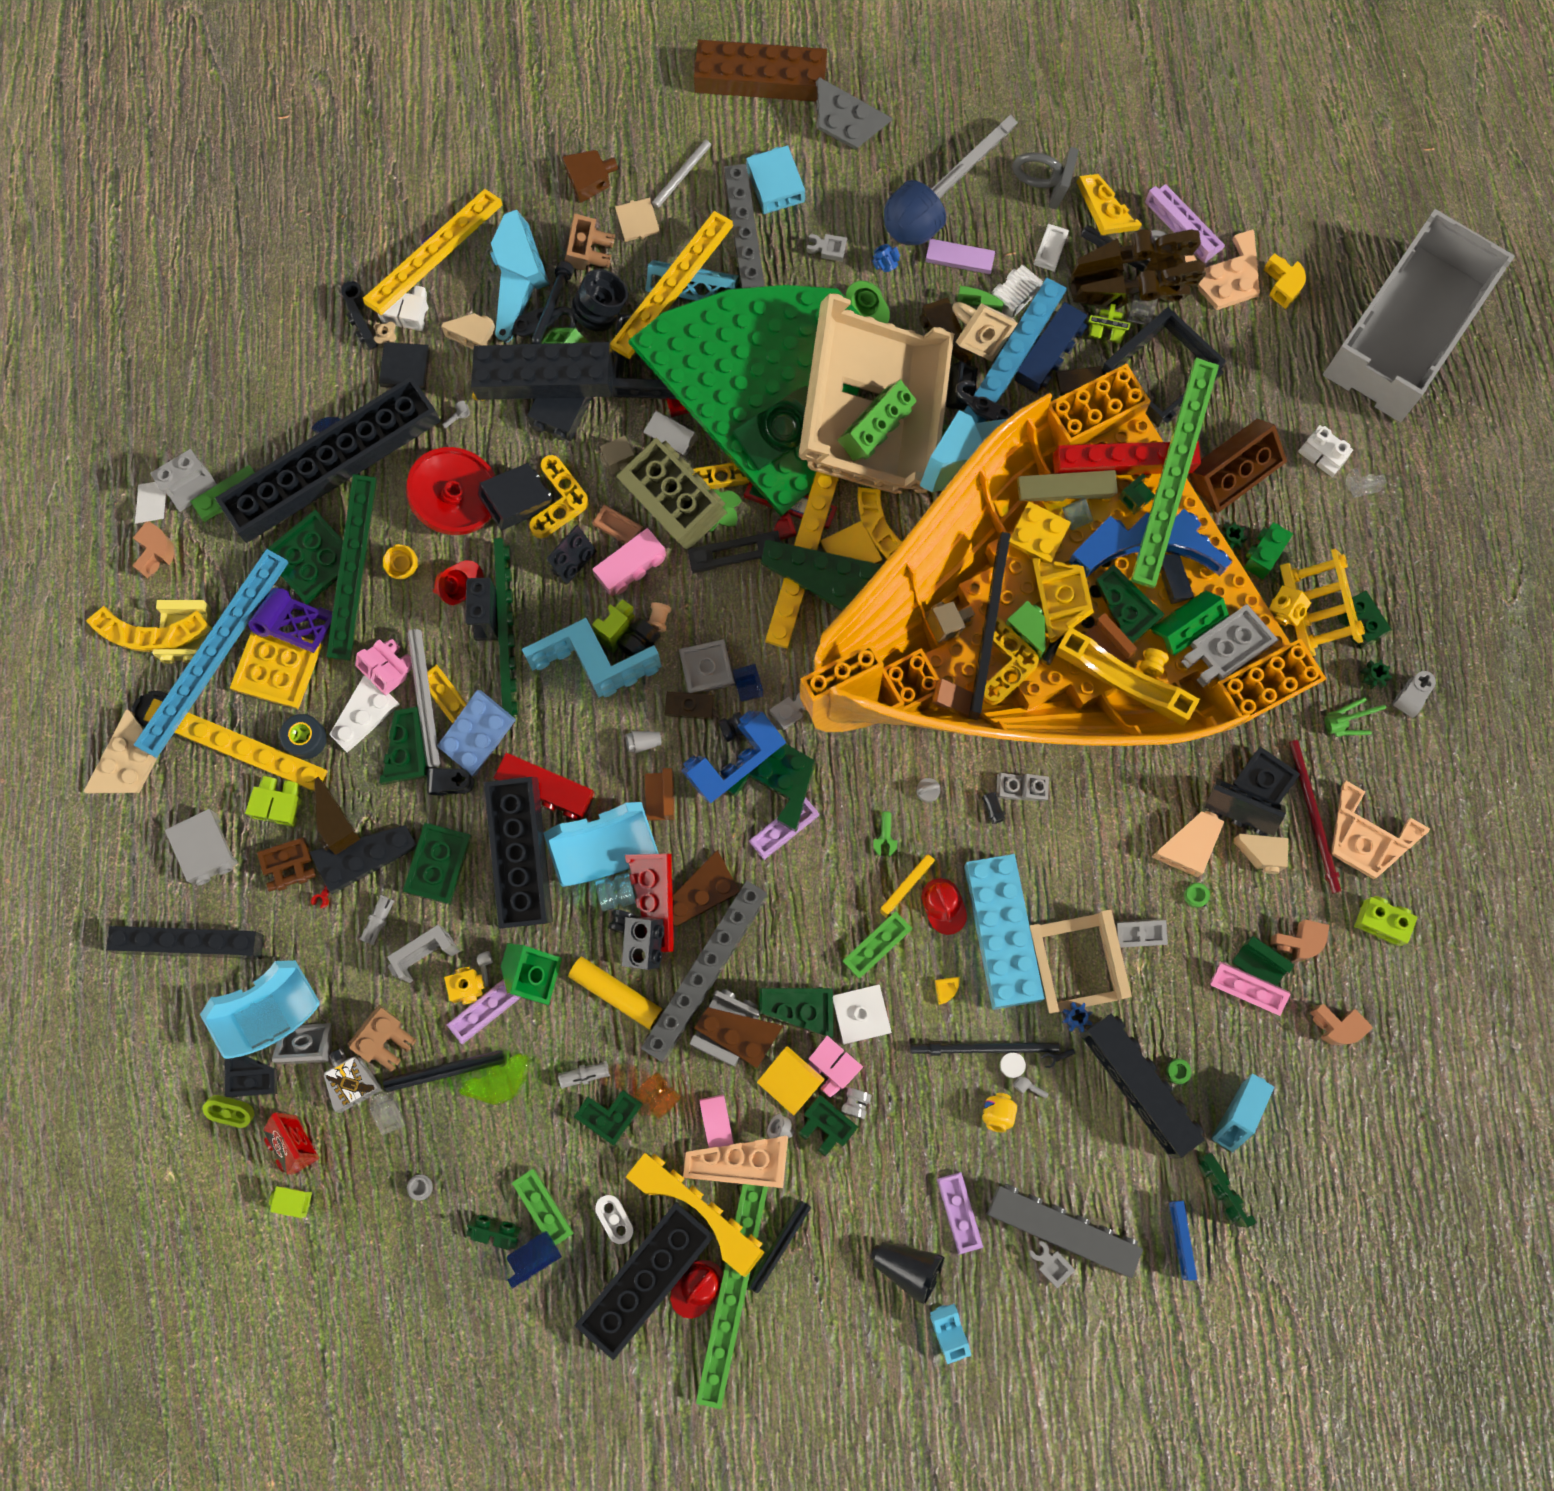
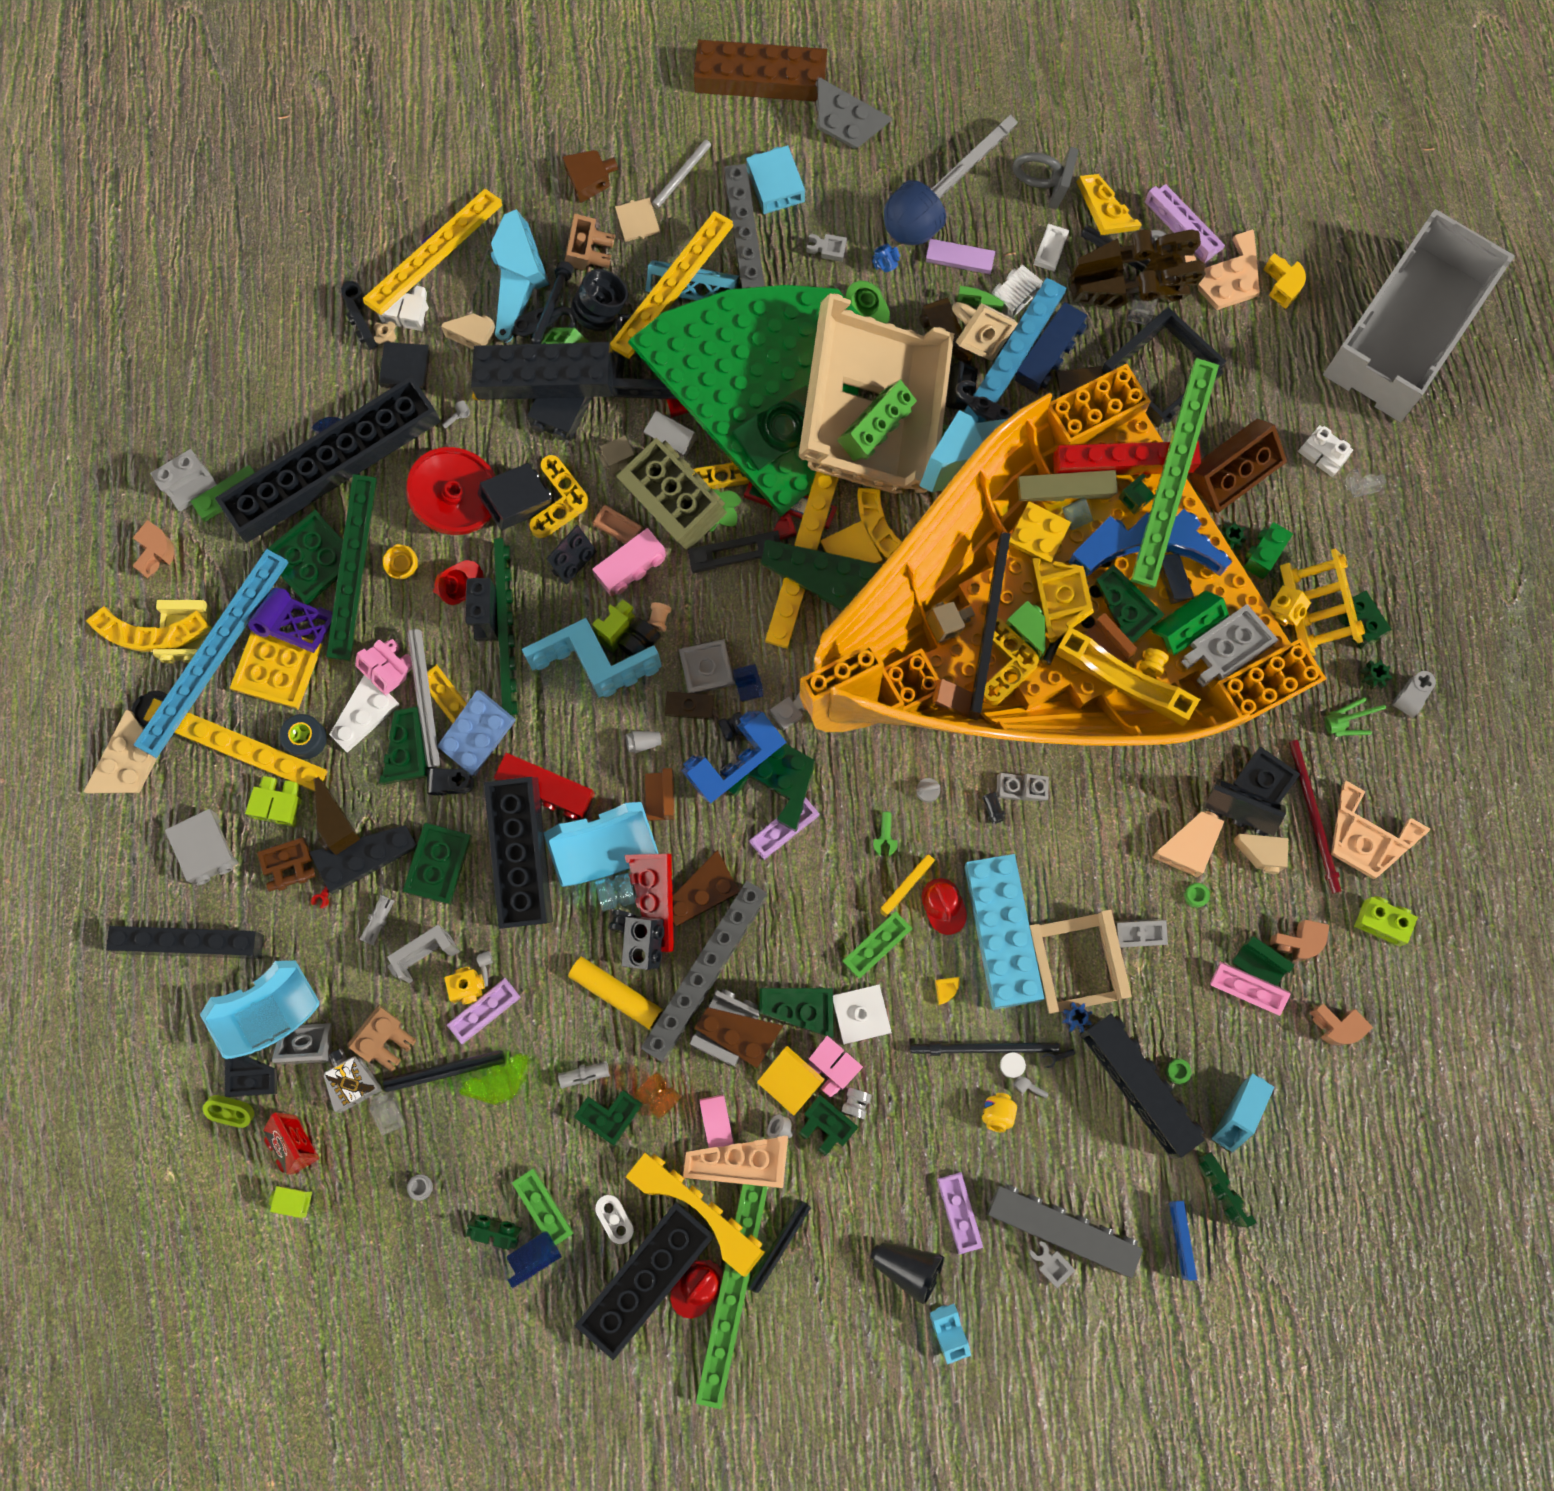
(149, 503): white sticker -> none
(529, 972): green slope -> none
(1117, 328): lime hips -> none

